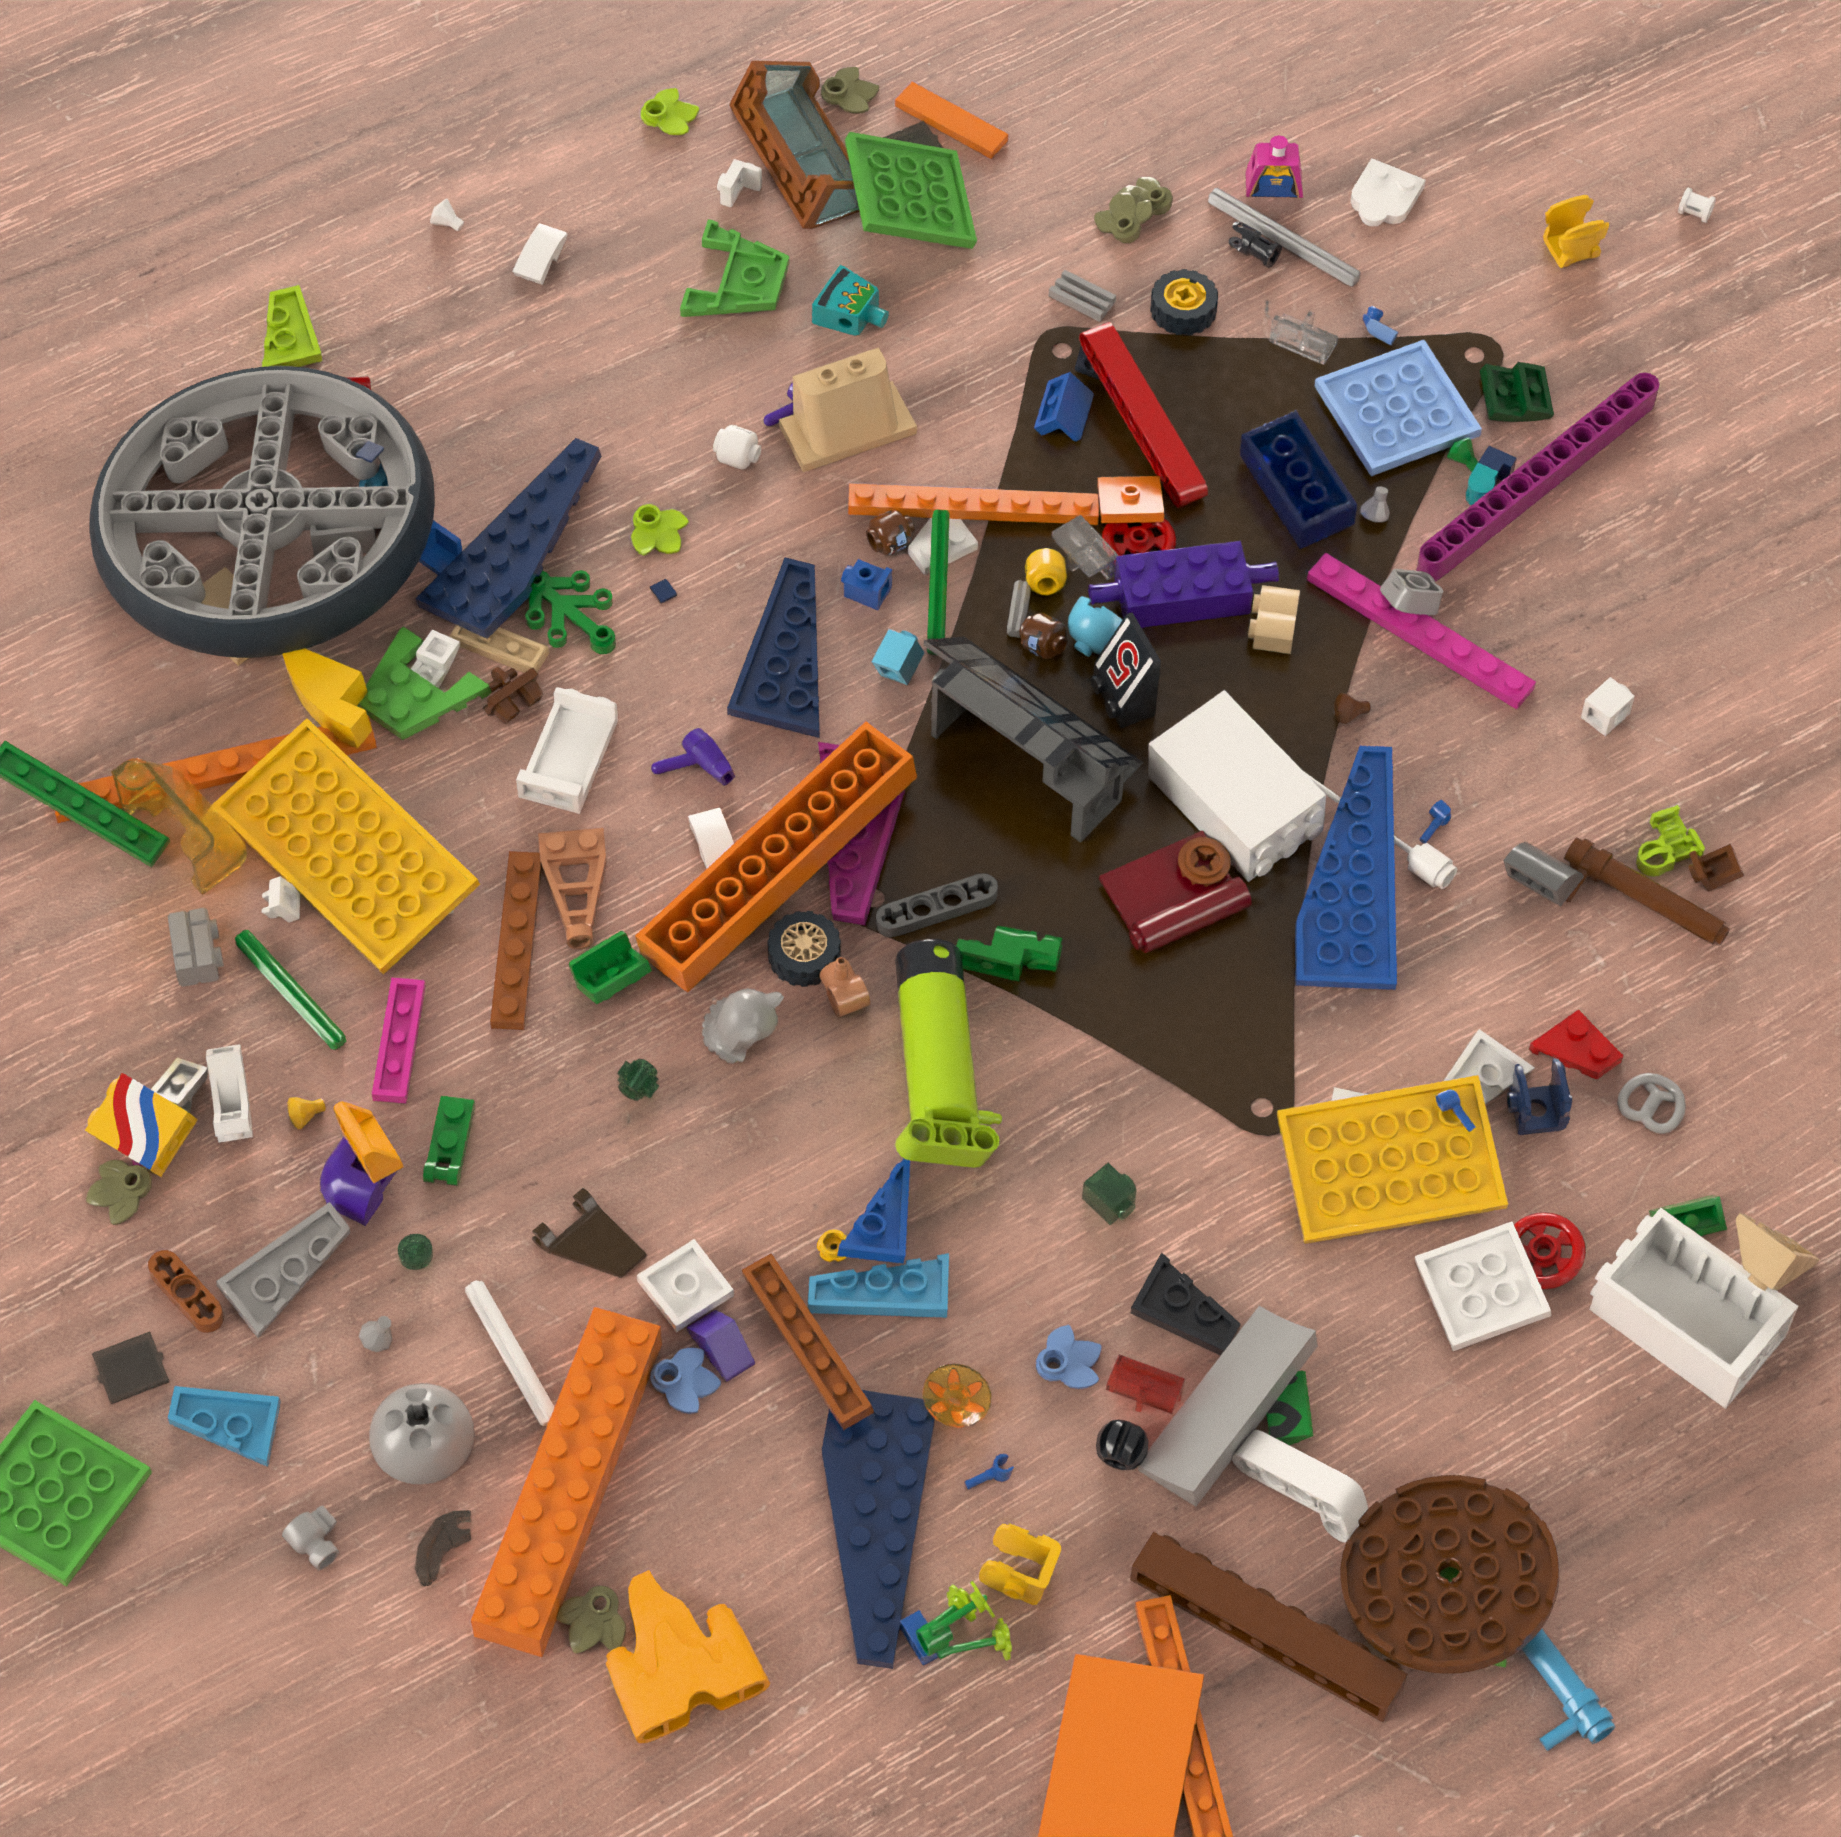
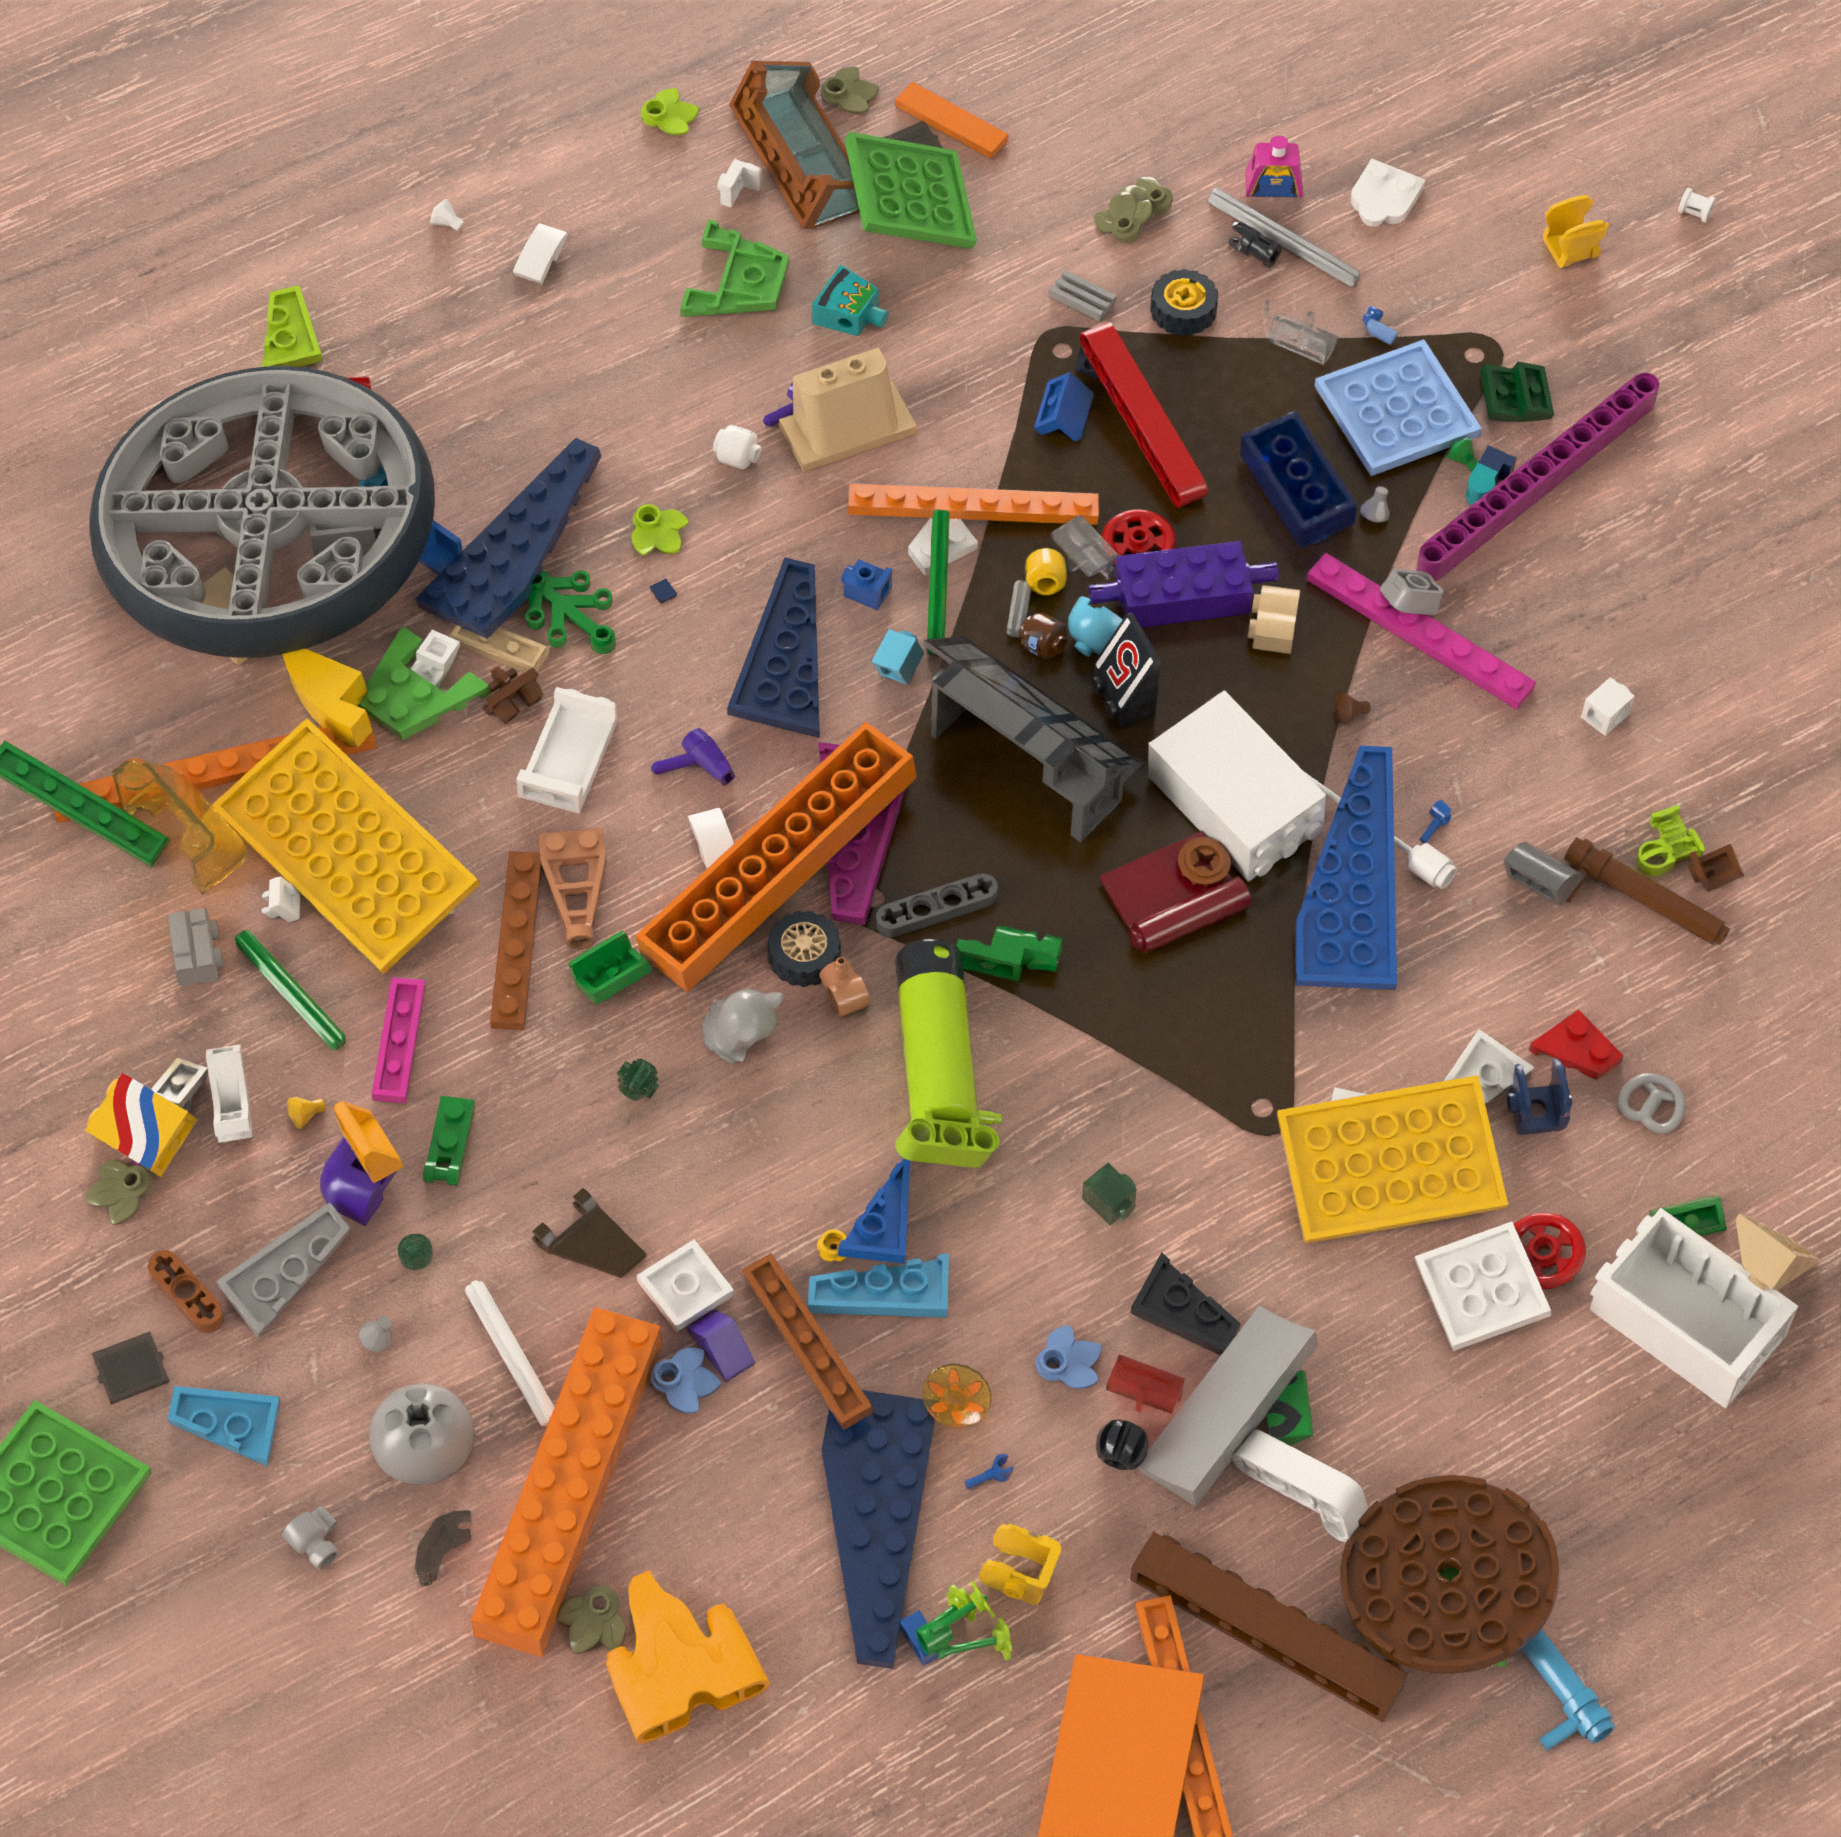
(370, 451): window -> none
(890, 532): reddish brown head -> none
(1130, 499): plate -> none
(1450, 1100): blue hand -> none

